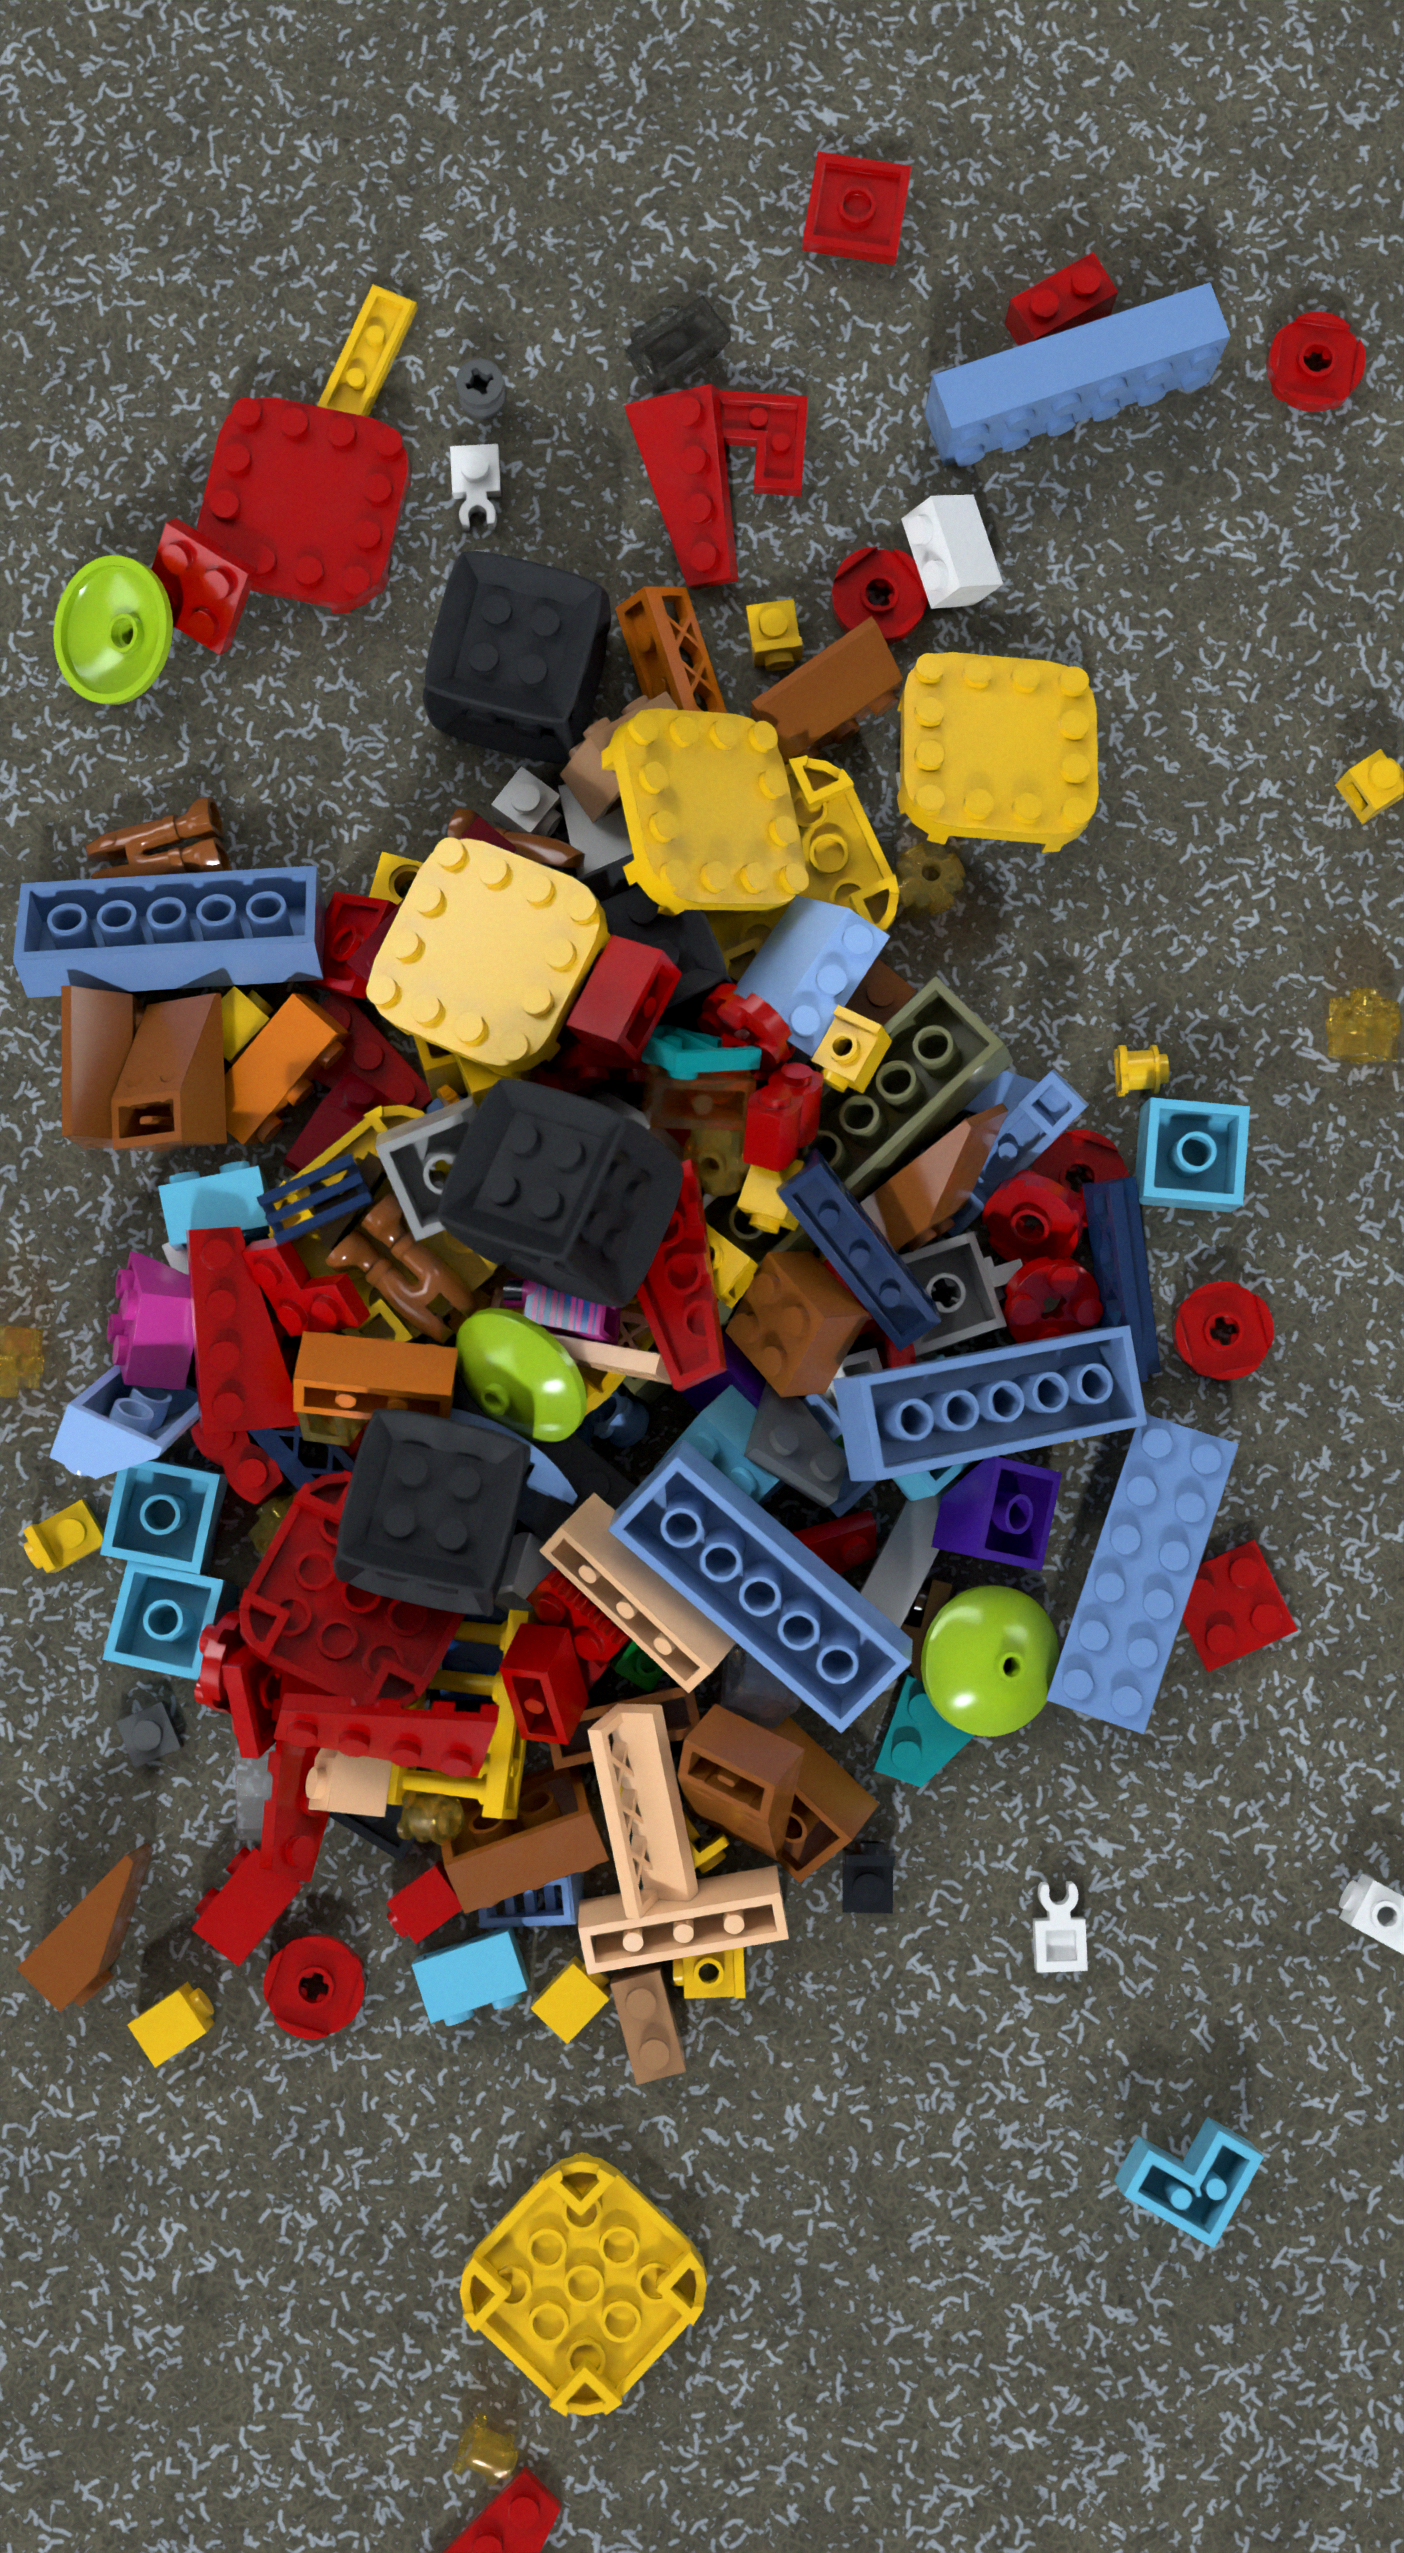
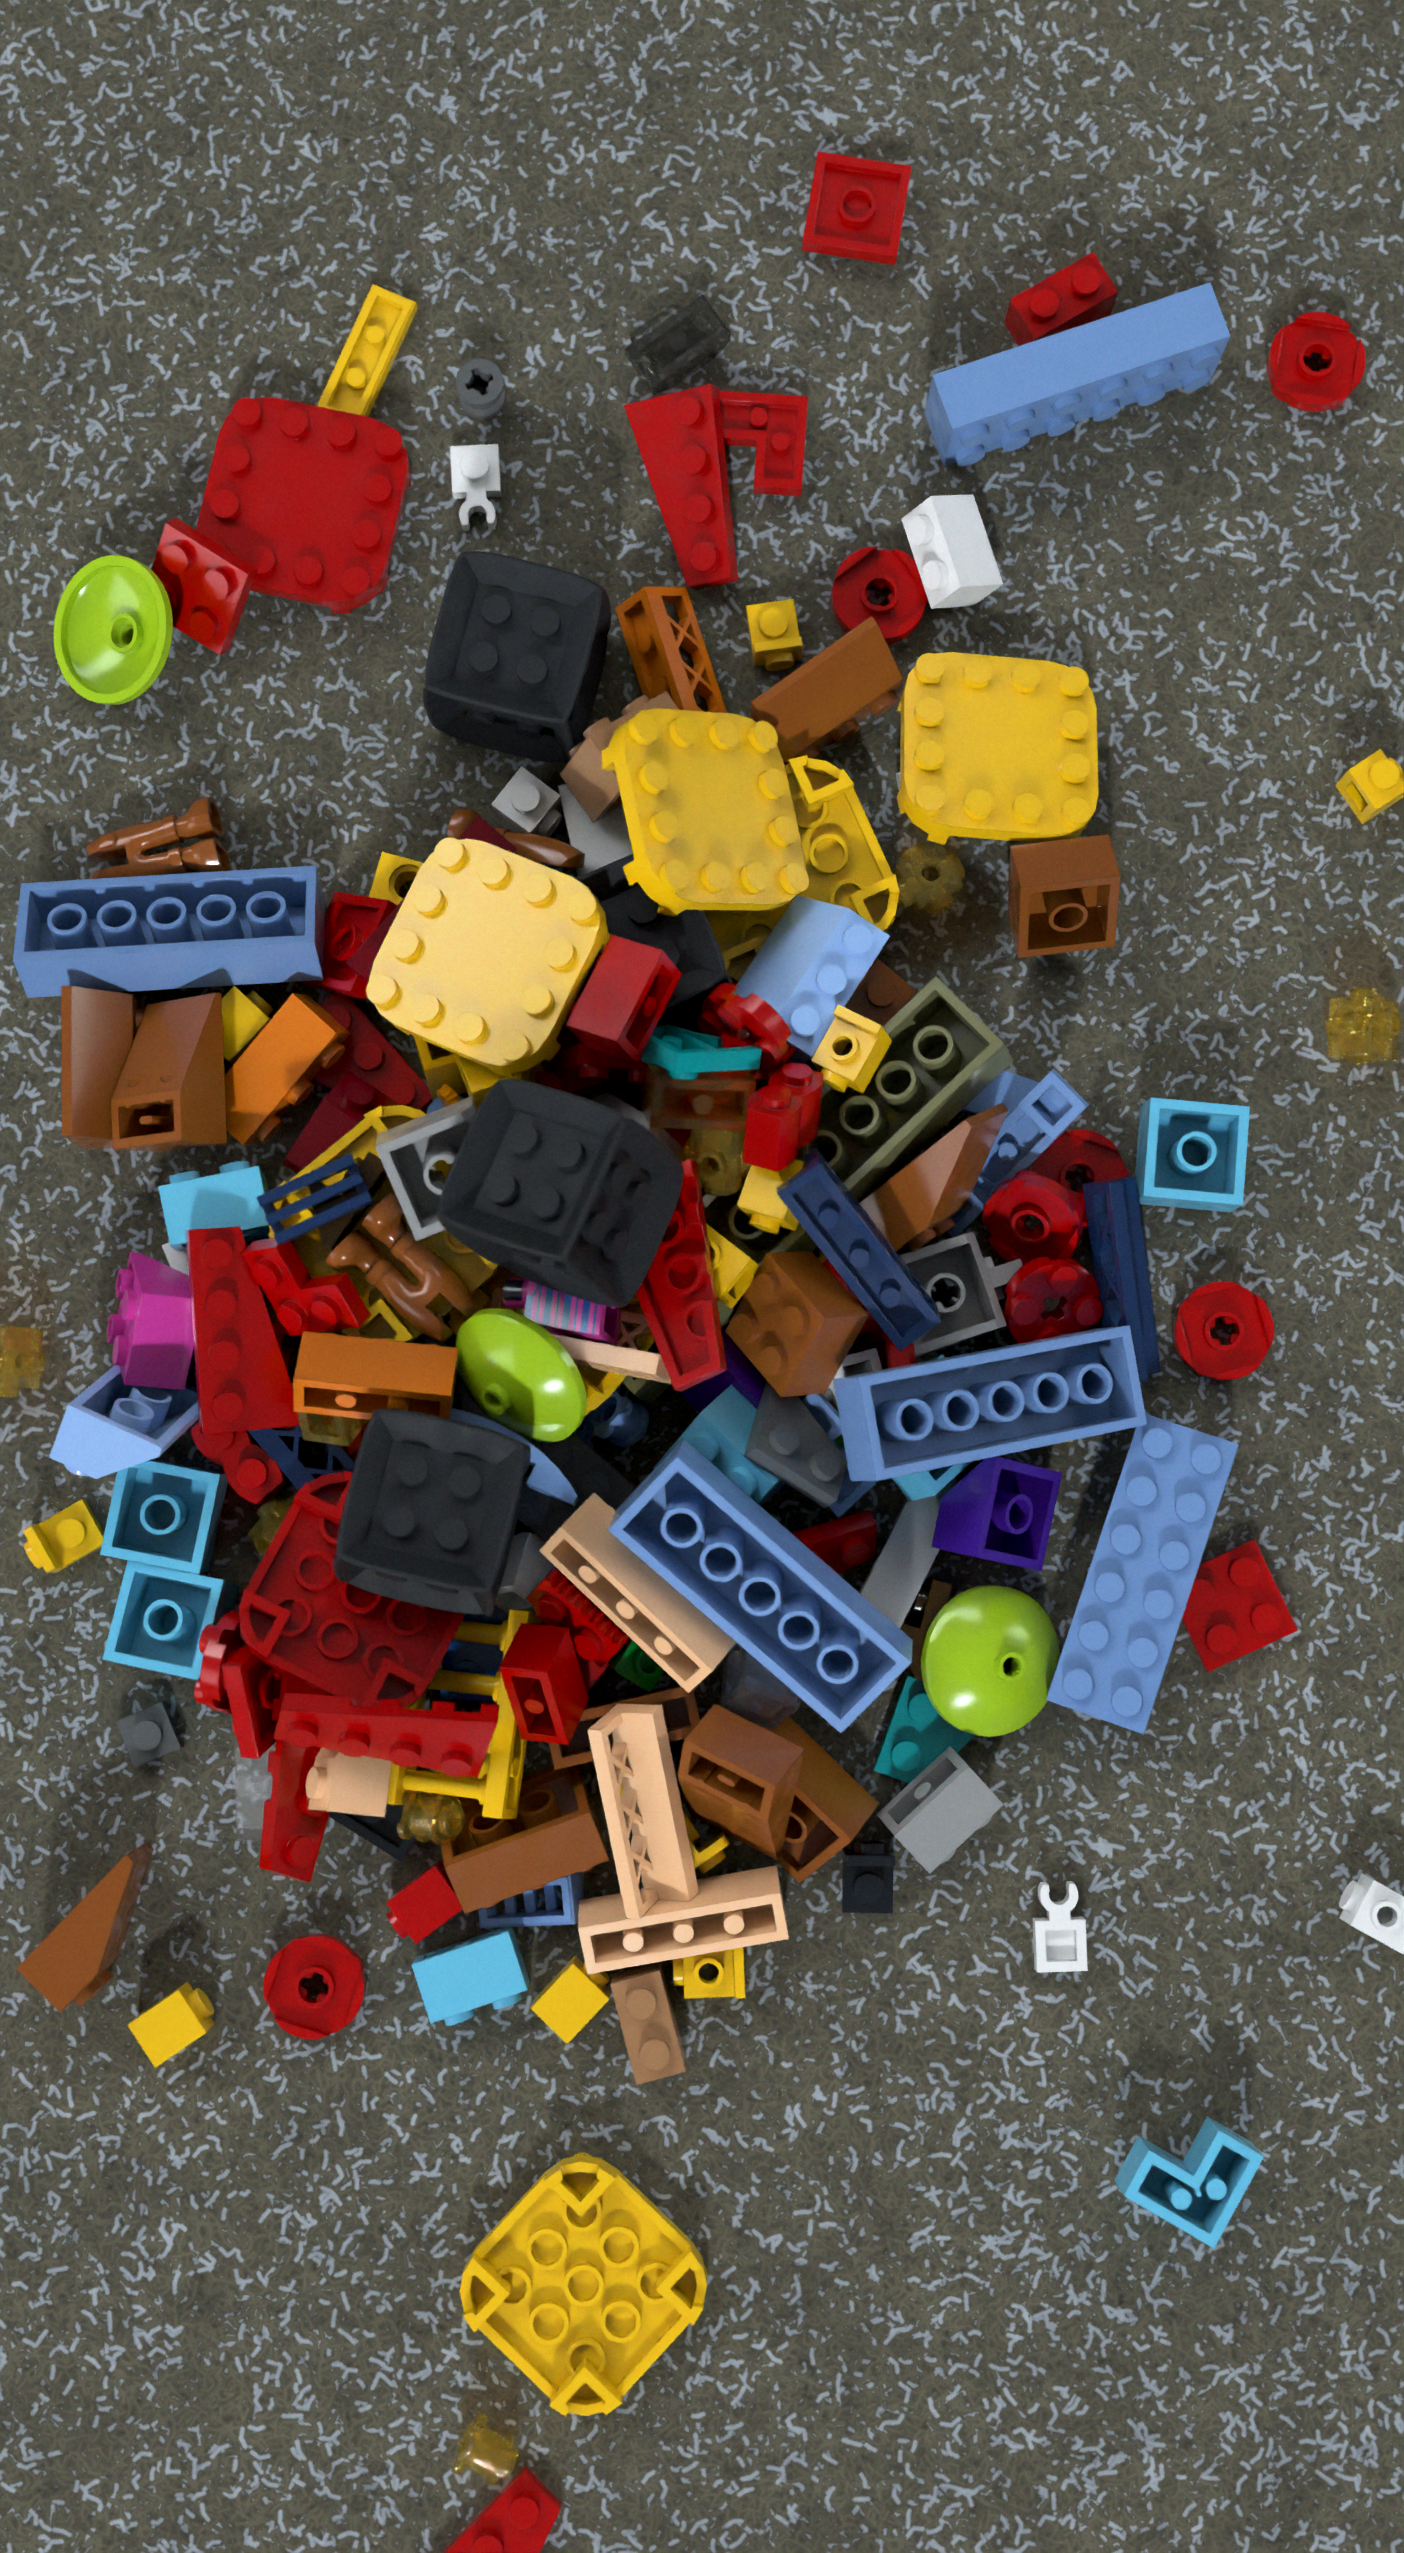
(245, 1907): red brick -> none
(940, 1810): none -> light grey brick
(1063, 896): none -> dark orange brick
(1140, 1069): yellow brick -> none

